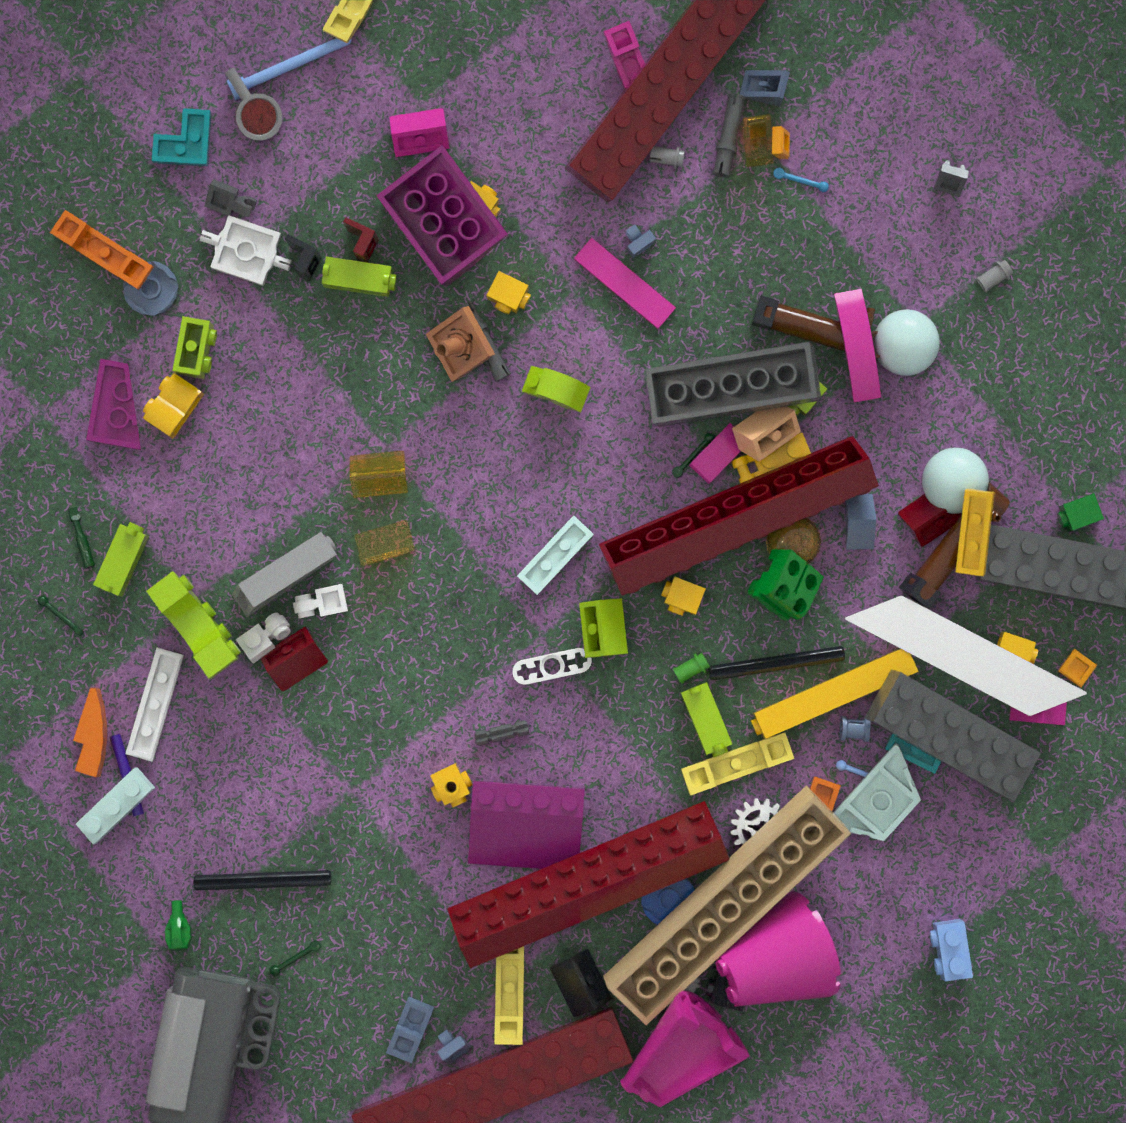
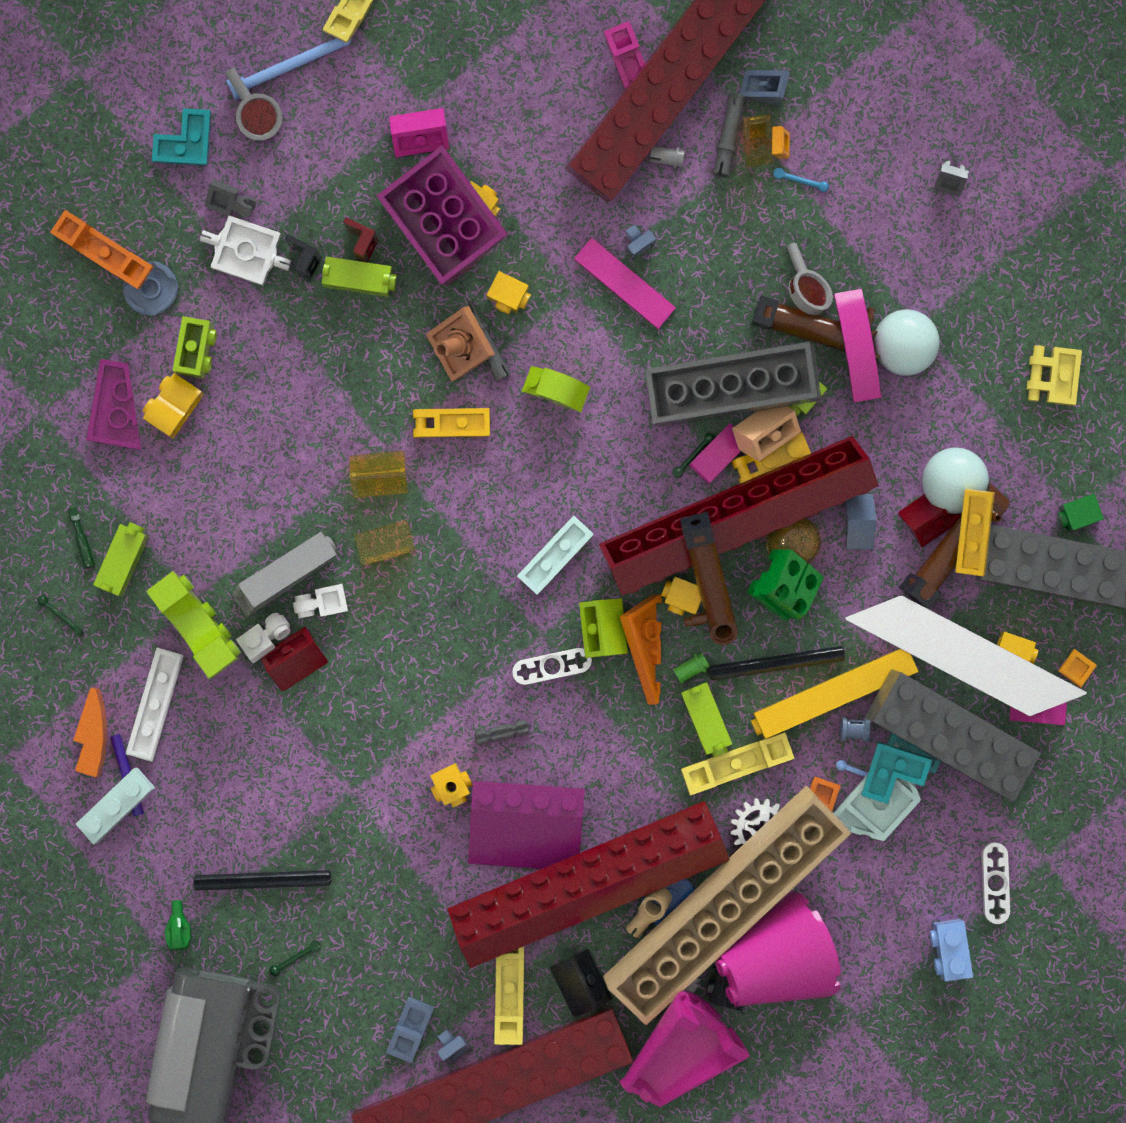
(452, 422): none -> yellow plate
(645, 644): none -> orange wing
(650, 912): none -> tan pin
(709, 579): none -> reddish brown piece
(807, 288): none -> light grey piece
(893, 763): none -> teal plate
(989, 904): none -> white beam
(995, 275): light grey pin -> none
(1063, 375): none -> light yellow plate

